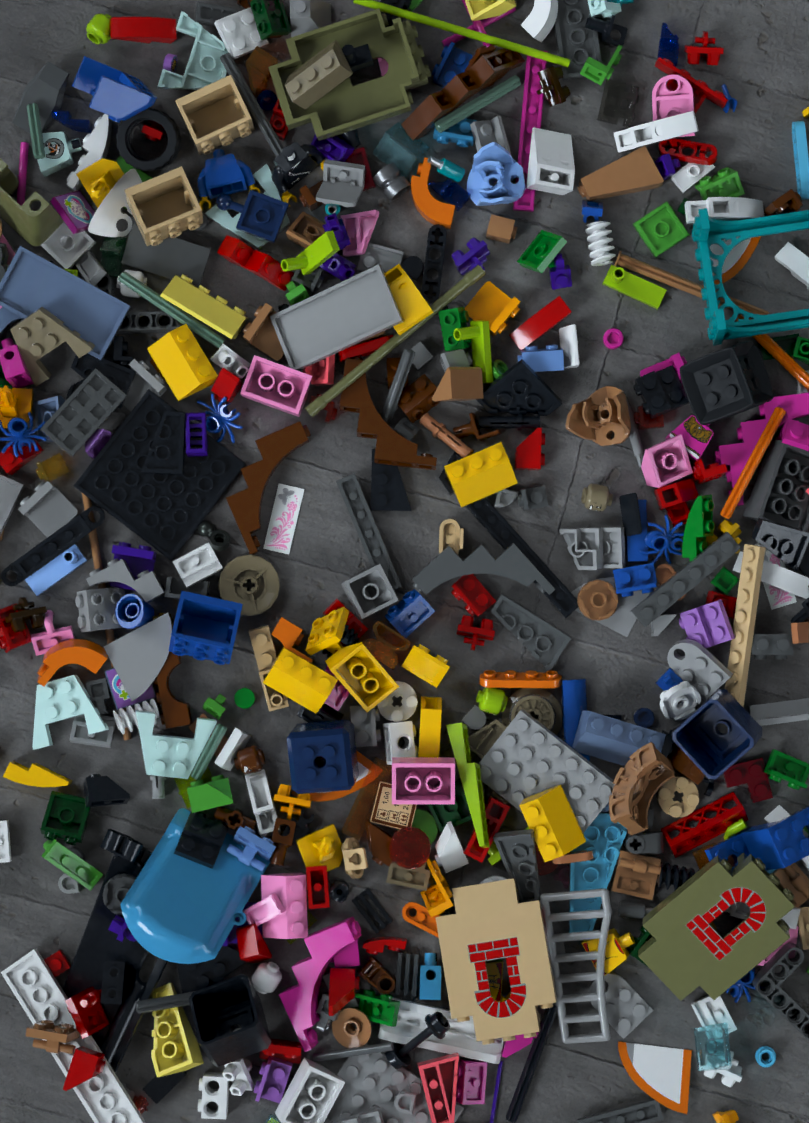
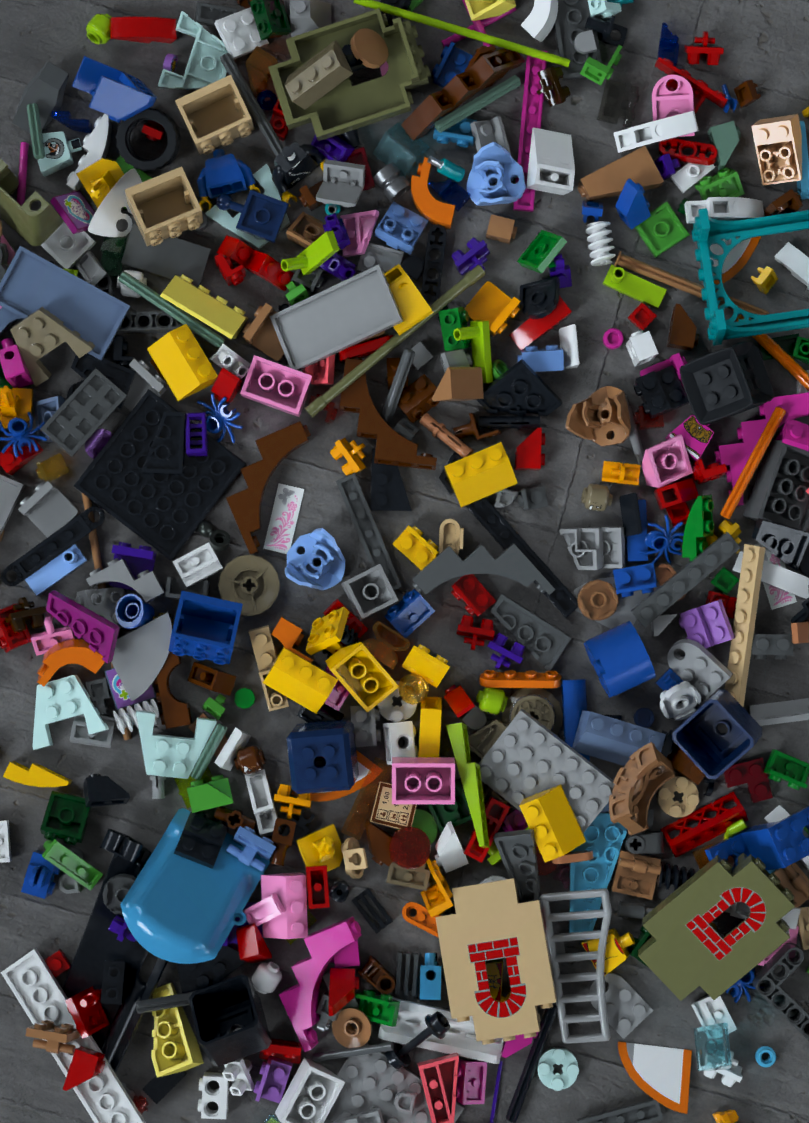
(39, 876): none -> blue brick
(85, 624): none -> magenta wing
(212, 678): none -> reddish brown slope
(225, 266): none -> red bracket
(317, 546): none -> light blue piece
(352, 453): none -> light orange hips
(369, 48): none -> medium nougat tile
(377, 944): red slope -> none
(401, 228): none -> medium blue plate
(413, 688): none -> clear yellow plate
(415, 547): none -> yellow bracket
(458, 700): none -> red slope
(514, 654): none -> dark purple hips
(514, 821): none -> magenta bracket
(539, 297): none -> black tile
(558, 1056): none -> light aqua plate
(585, 42): none -> light grey tile
(619, 659): none -> blue brick
(620, 473): none -> light orange hips
(632, 204): none -> blue slope
(641, 348): none -> white brick
(642, 316): none -> red plate
(682, 330): none -> reddish brown slope
(725, 139): none -> sand green slope
(746, 93): none -> reddish brown tile
(765, 280): none -> yellow tile
(779, 149): none -> light nougat slope

